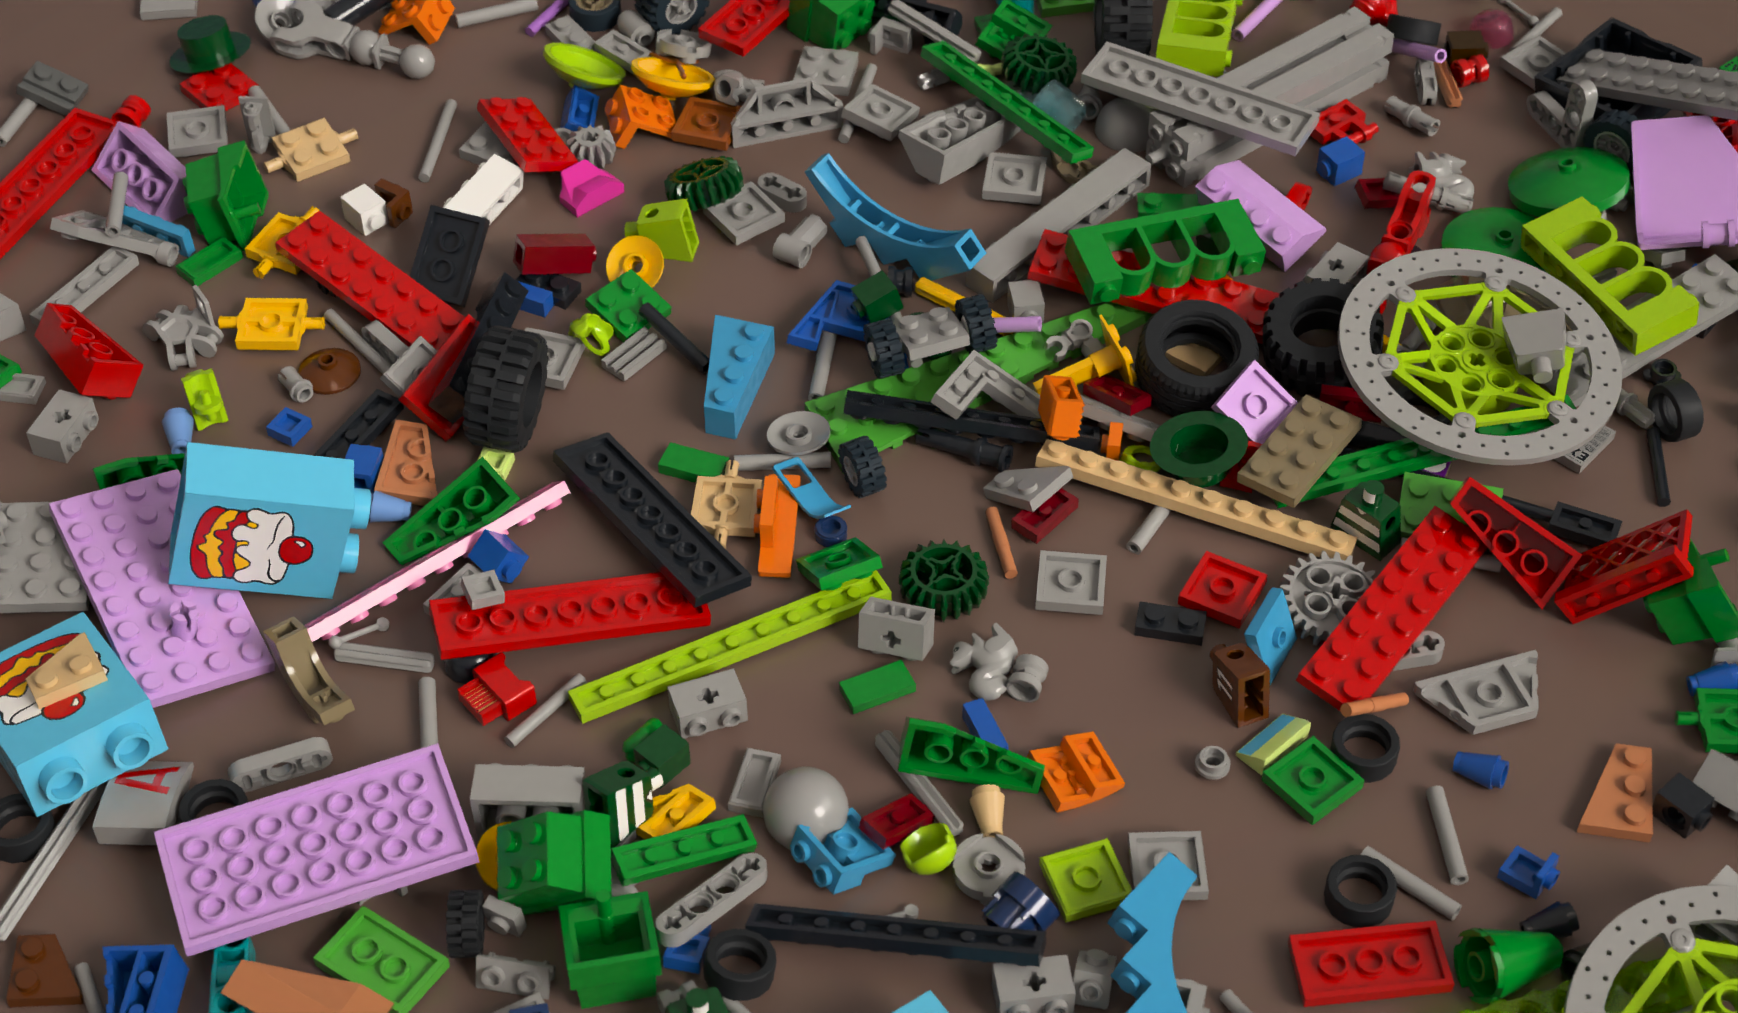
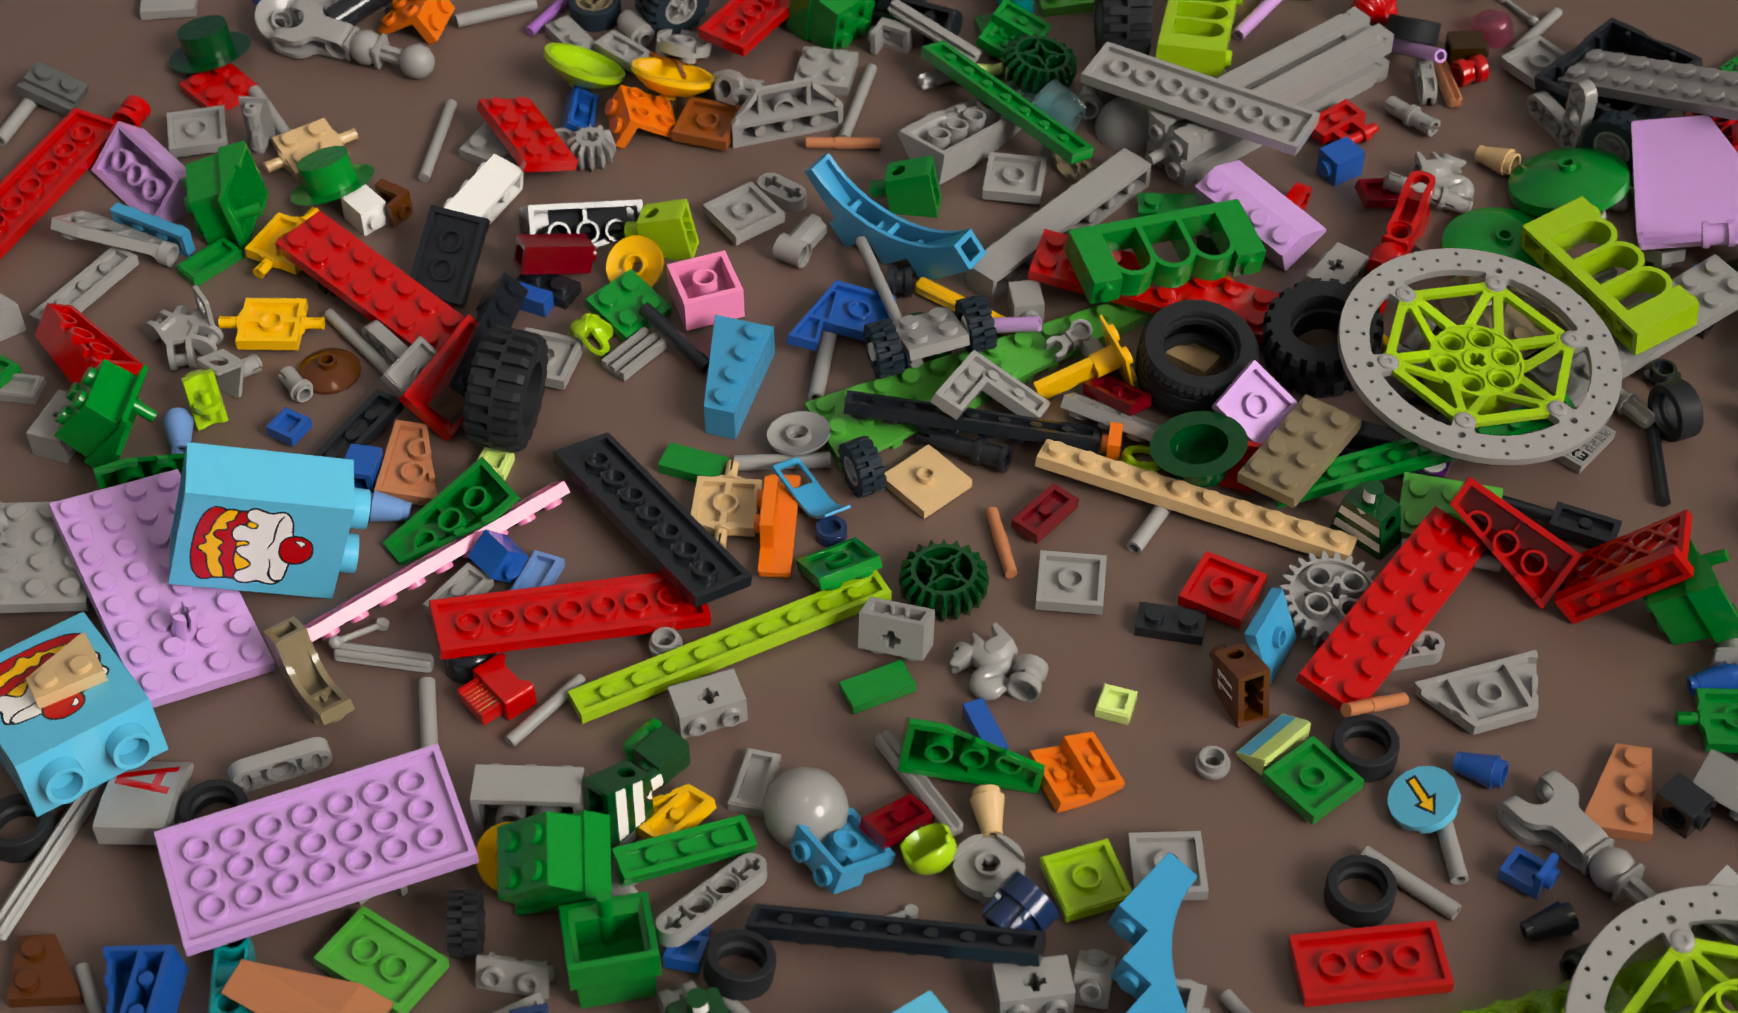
(102, 412): none -> green piece
(116, 204): light grey piece -> none
(231, 369): none -> light grey bracket
(329, 176): none -> green hose
(482, 589): light grey plate -> none
(504, 917): light grey plate -> none
(539, 571): none -> medium blue tile
(587, 187): dark pink slope -> none
(600, 221): none -> black wedge
(664, 640): none -> light grey plate
(705, 182): dark green gear -> none
(705, 289): none -> bright pink brick
(843, 143): none -> nougat piece
(876, 298): dark green brick -> none
(880, 112): light grey plate -> none
(910, 187): none -> green torso
(927, 481): none -> tan plate
(1027, 487): light grey wing -> none
(1060, 407): orange brick -> none
(1116, 704): none -> yellowish green tile
(1348, 401): dark red plate -> none
(1424, 799): none -> medium azure tile
(1498, 159): none -> tan cone
(1503, 961): green cone -> none
(1536, 342): light grey torso -> none
(1574, 838): none -> light grey piece

